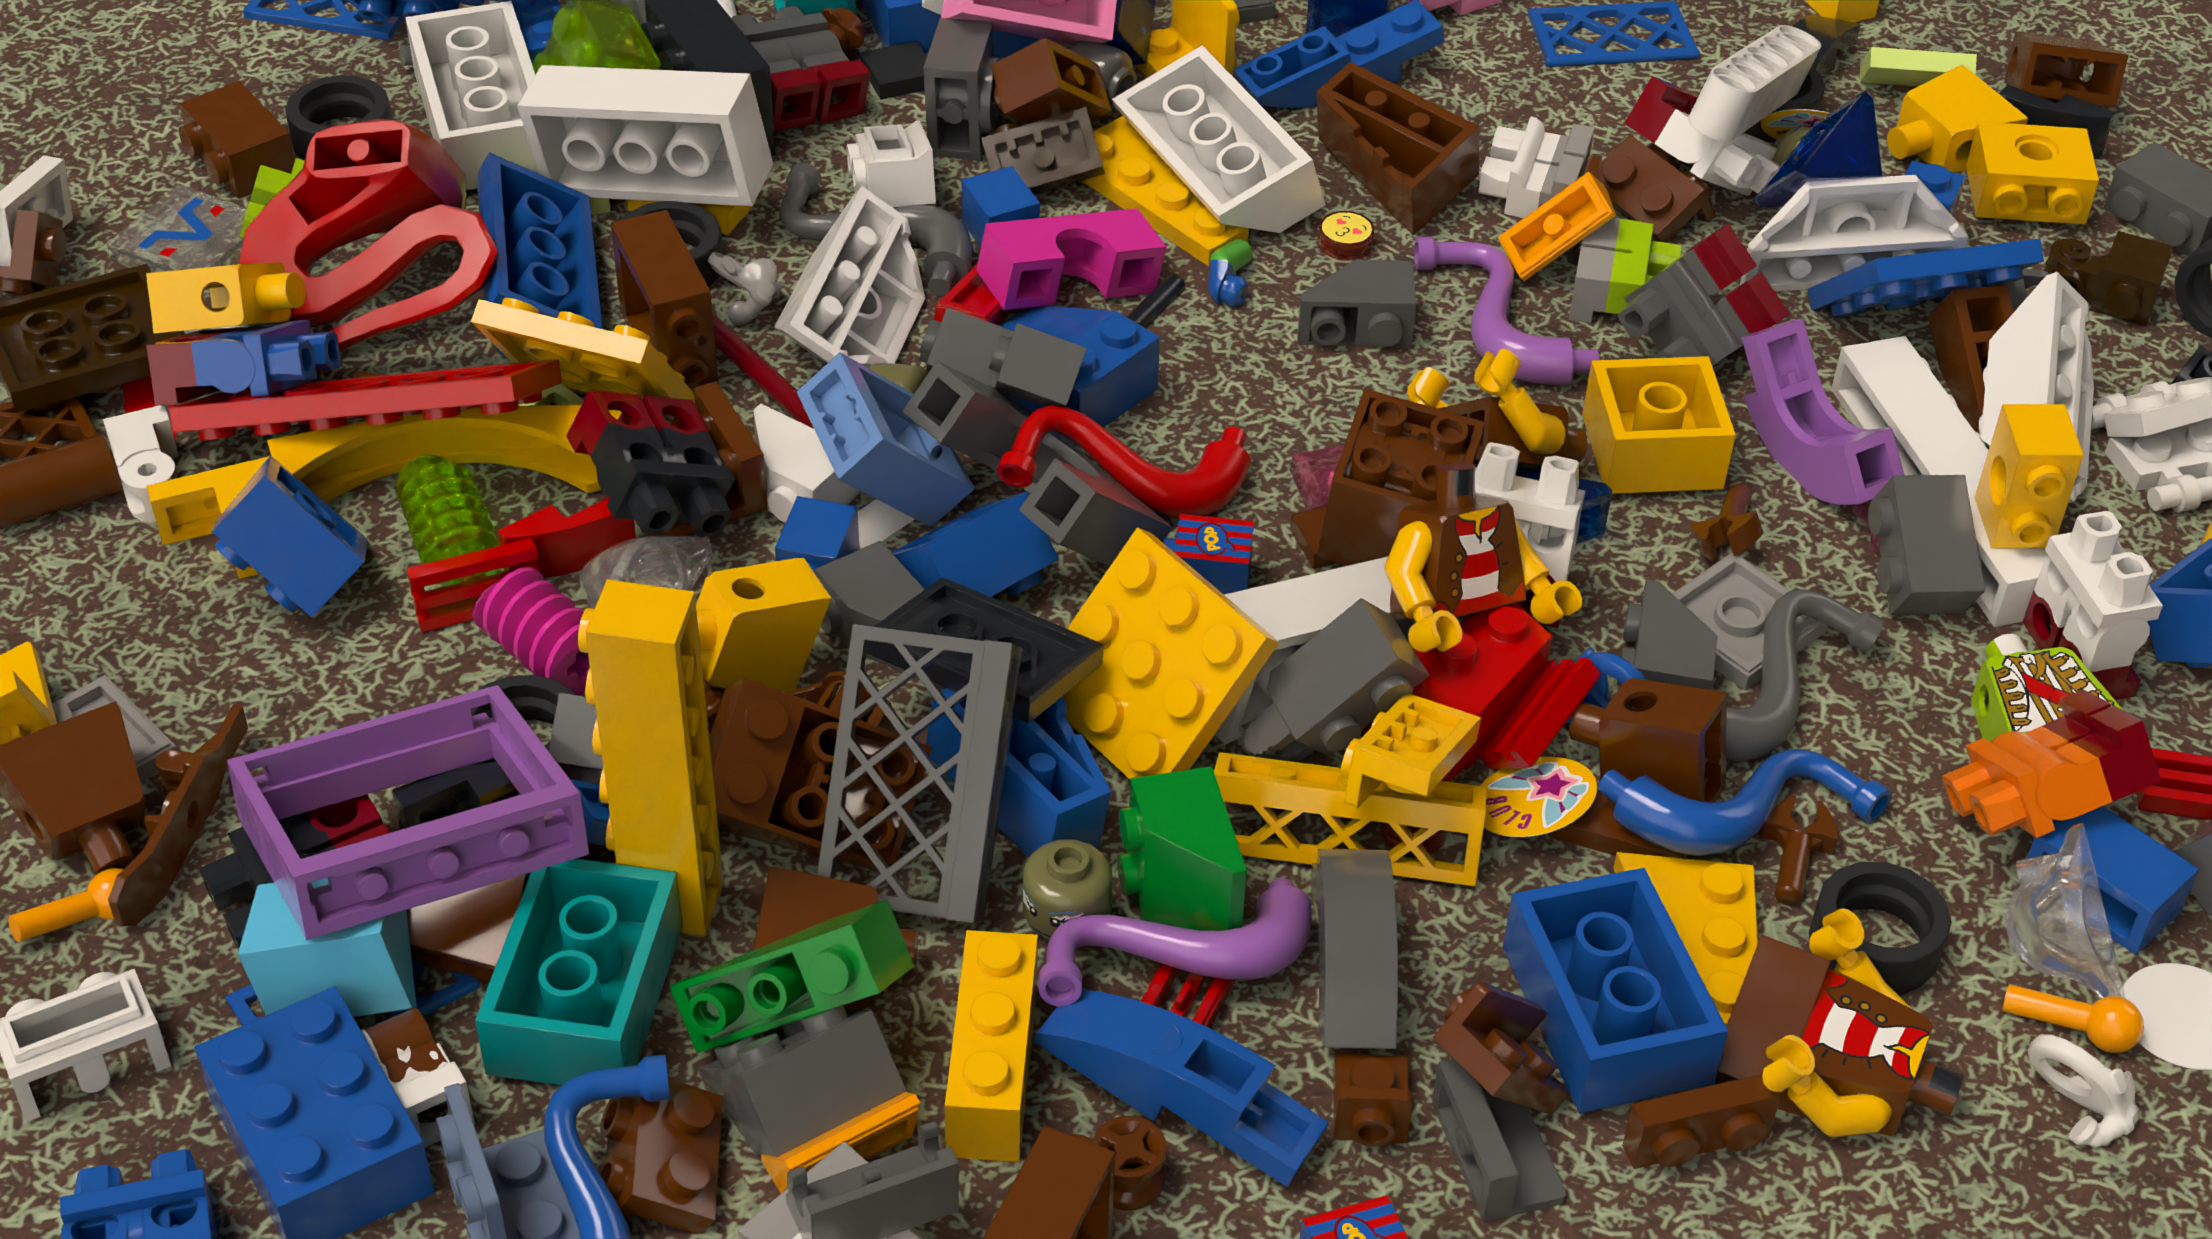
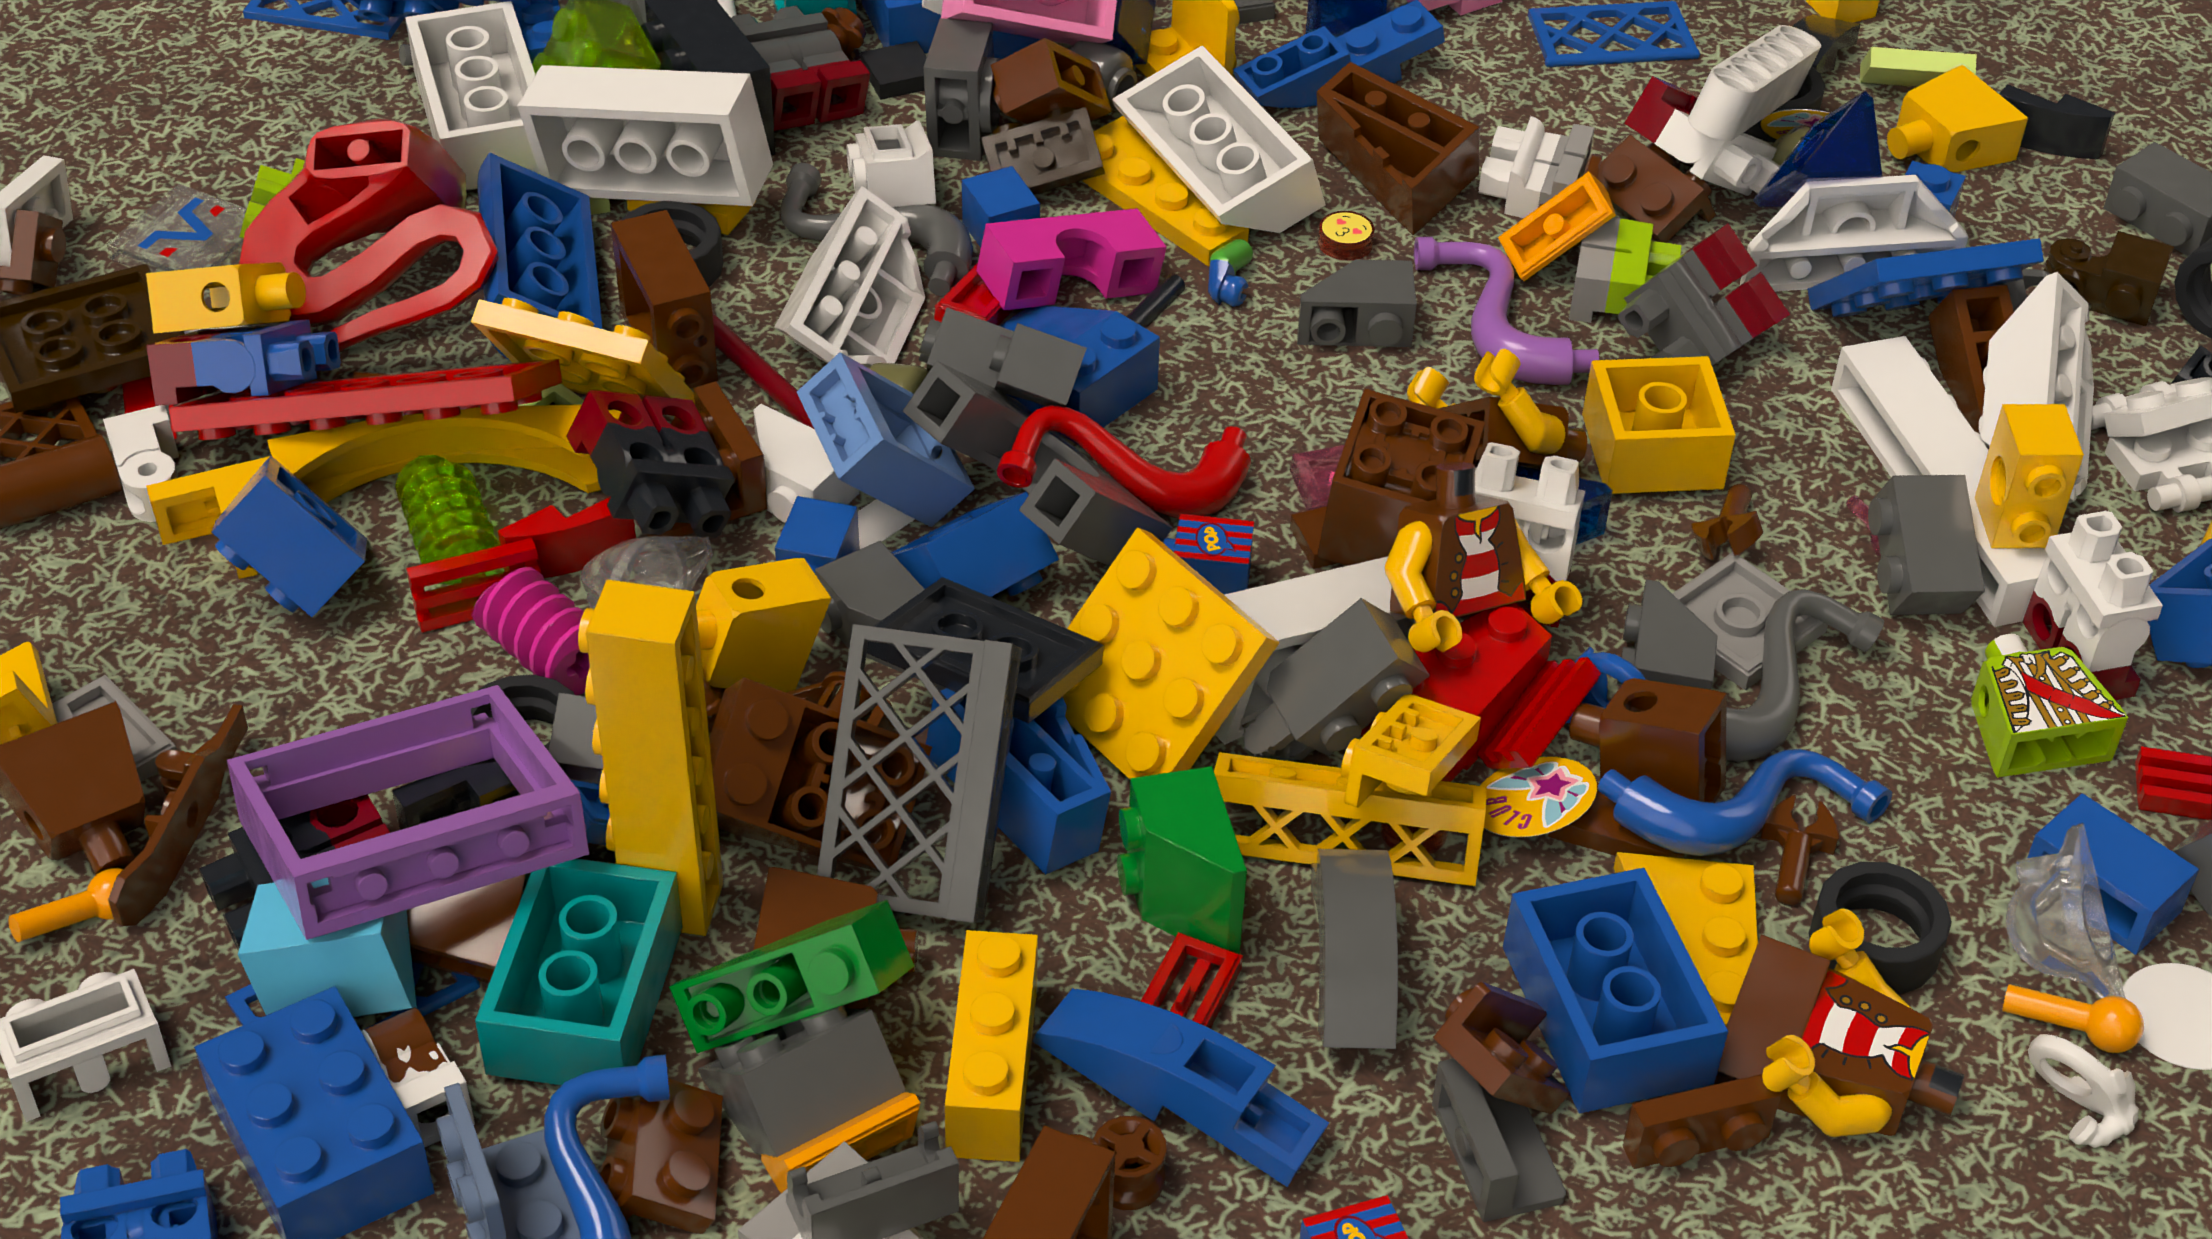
(234, 137): reddish brown brick -> none
(332, 99): black tyre -> none
(755, 277): light grey piece -> none
(1065, 883): olive head -> none
(1240, 953): medium lavender animal -> none
(1371, 1099): reddish brown bracket -> none
(1804, 428): medium lavender arch -> none
(2032, 173): yellow brick -> none
(2054, 770): orange hips -> none
(2055, 66): reddish brown torso -> none

